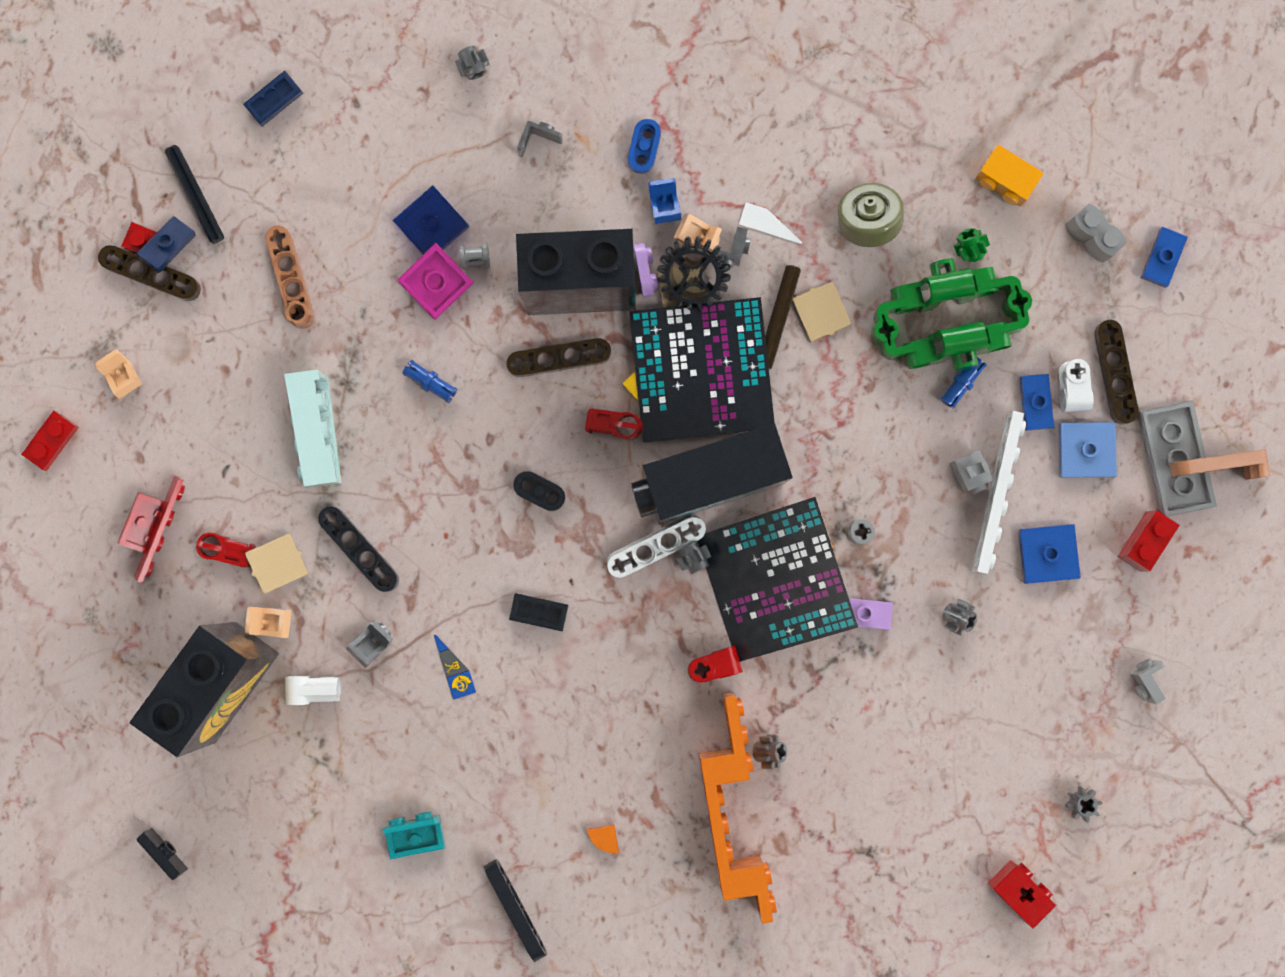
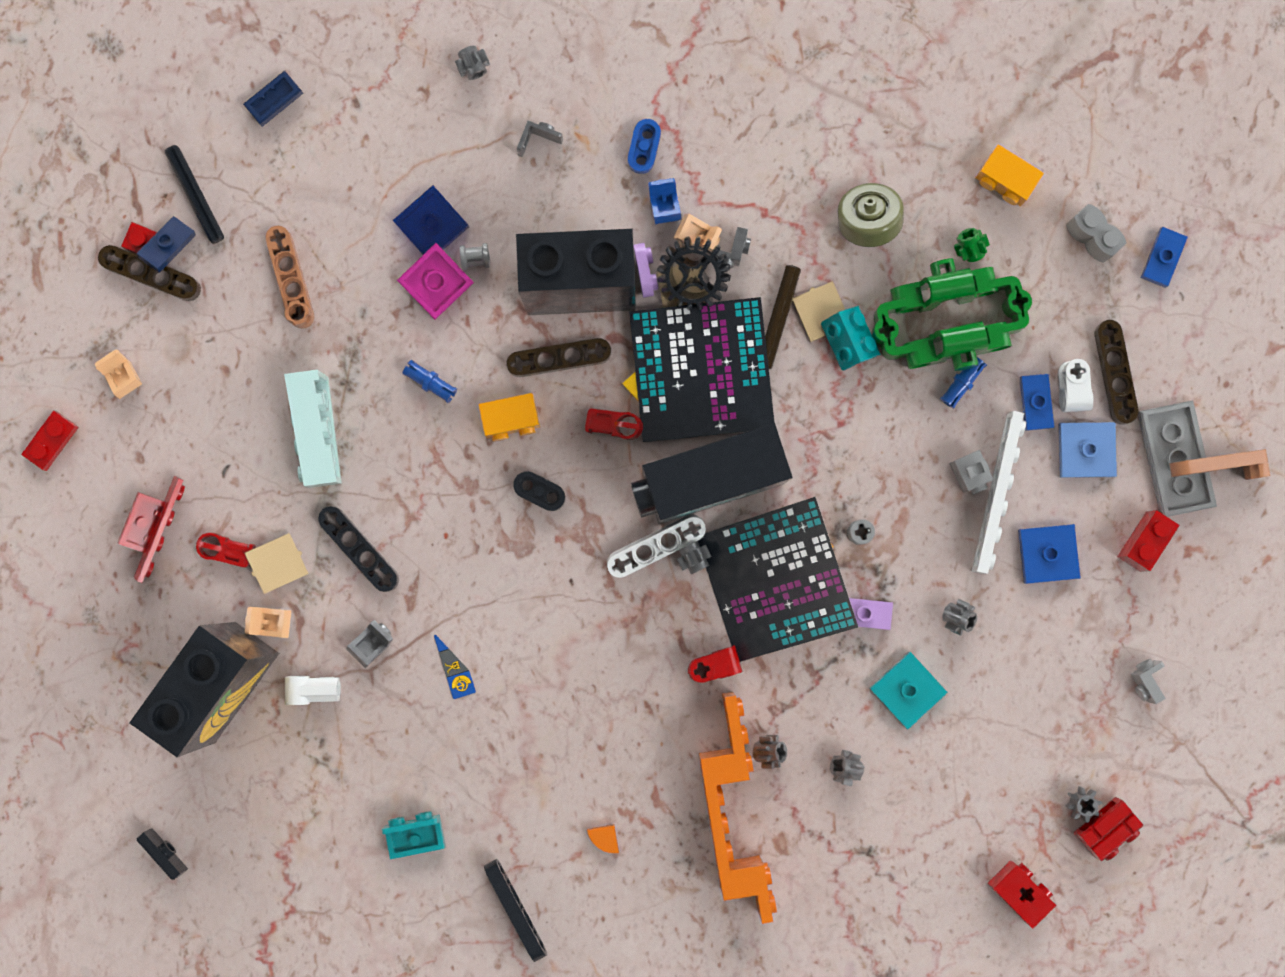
(509, 416): none -> light orange brick
(538, 612): black plate -> none
(764, 221): white sticker -> none
(847, 767): none -> flat silver gear
(850, 338): none -> teal bracket
(908, 690): none -> teal plate
(1109, 830): none -> red brick

